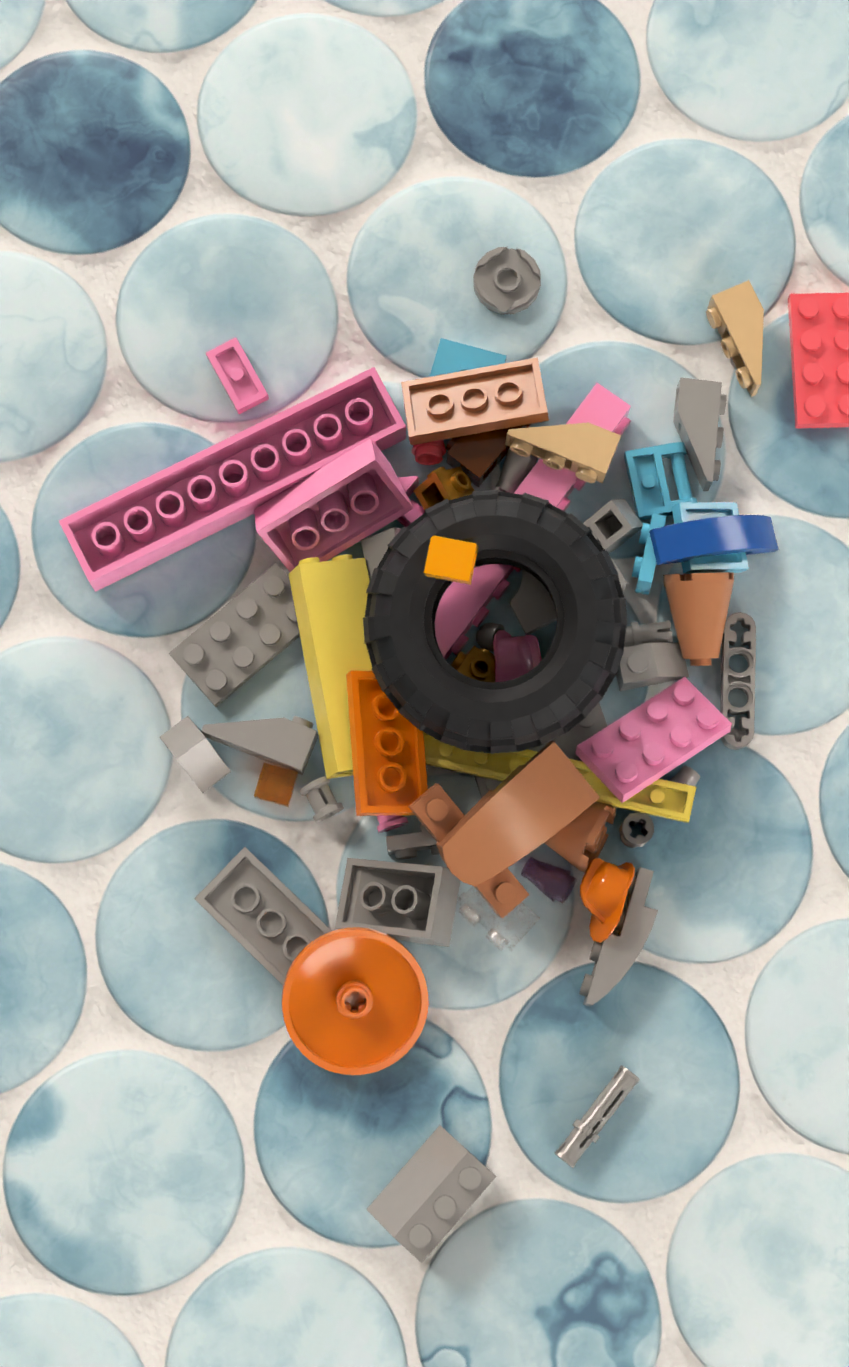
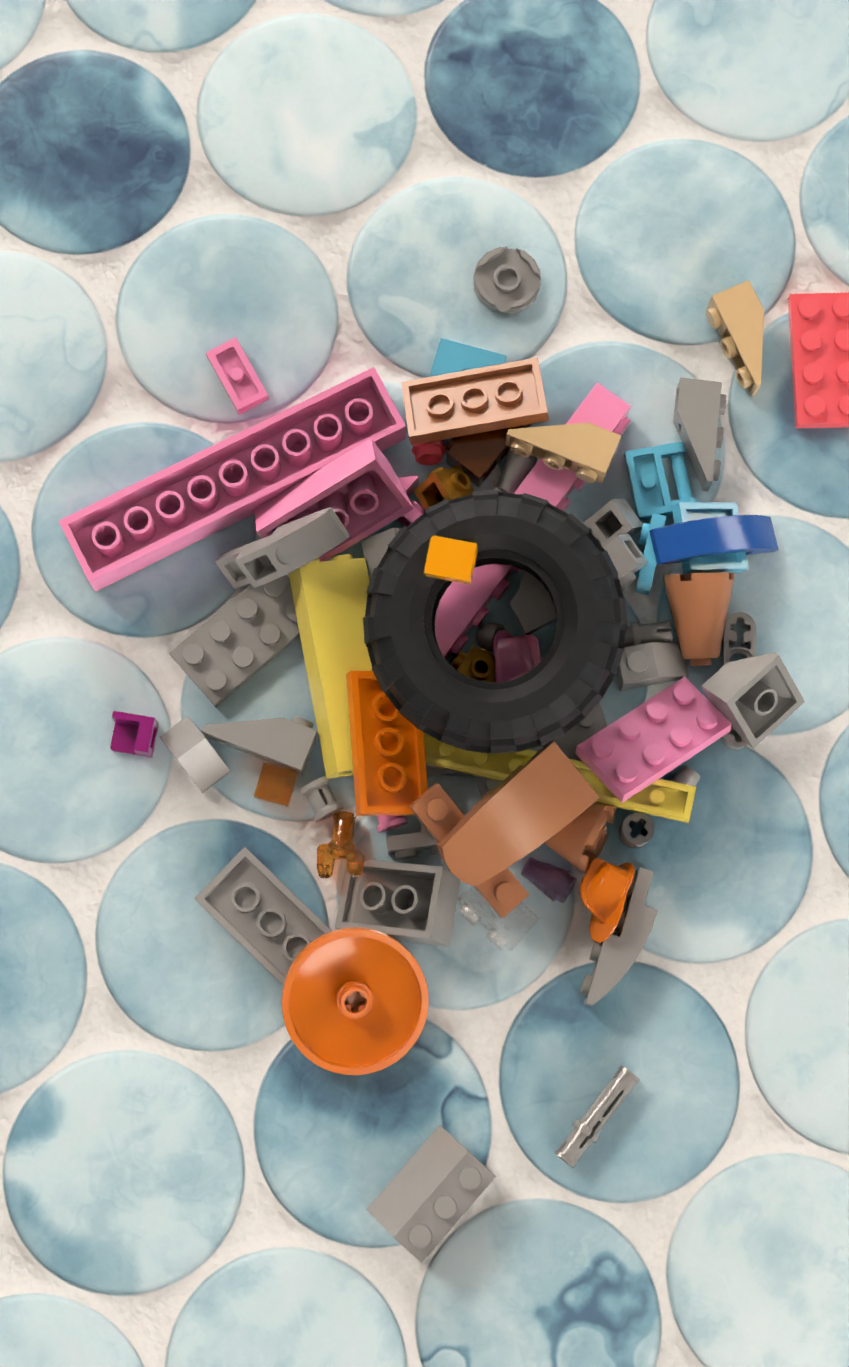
(134, 734): none -> magenta panel
(284, 550): none -> light grey slope
(340, 847): none -> clear orange piece
(625, 557): none -> light grey brick
(754, 695): none -> light grey slope

